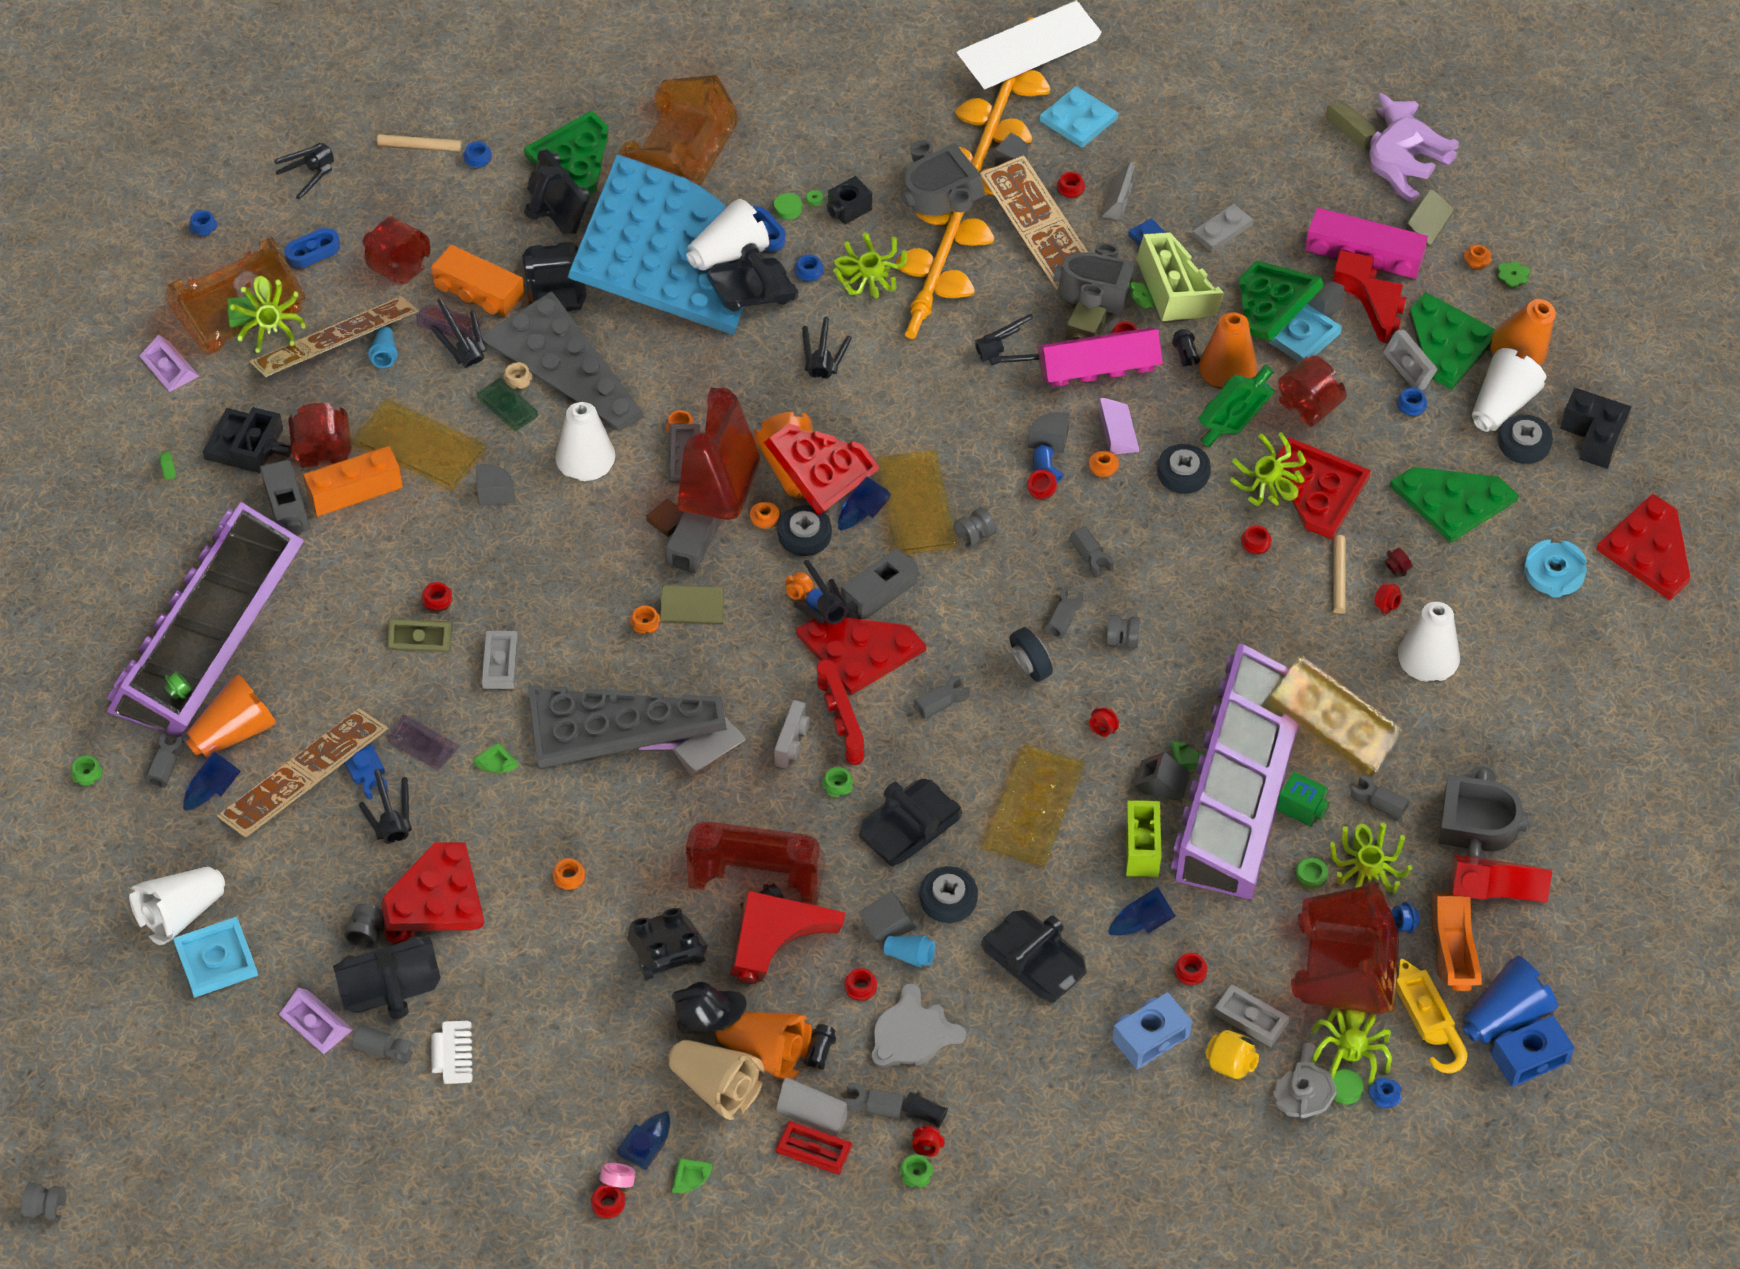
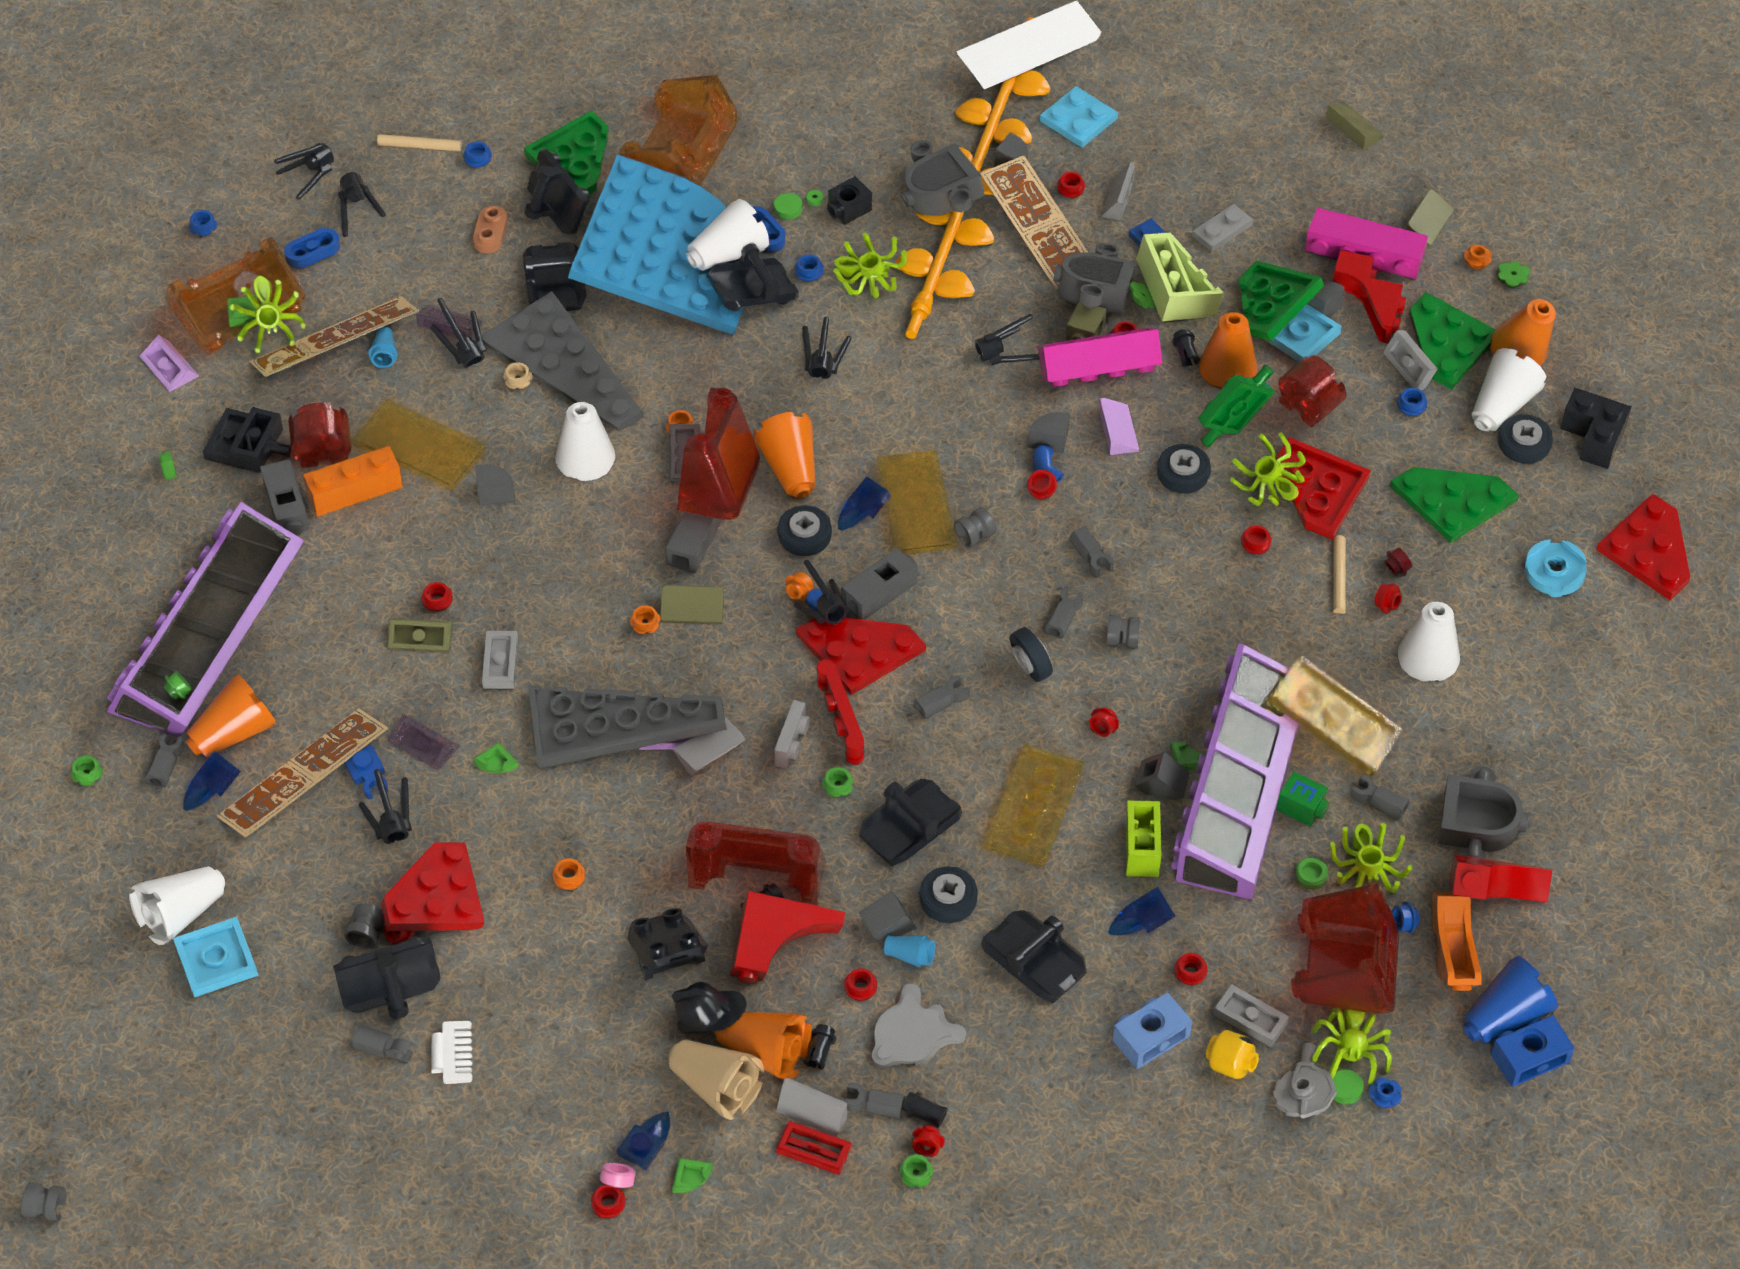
(314, 1020): lavender slope -> none
(354, 190): none -> black plant
(396, 243): clear red brick -> none
(477, 281): orange brick -> none
(490, 230): none -> nougat plate
(507, 404): clear green plate -> none
(665, 517): reddish brown tile -> none
(767, 520): orange plate -> none
(820, 464): plate -> none
(1103, 469): orange plate -> none
(1406, 137): lavender animal -> none
(1429, 1014): yellow plate -> none

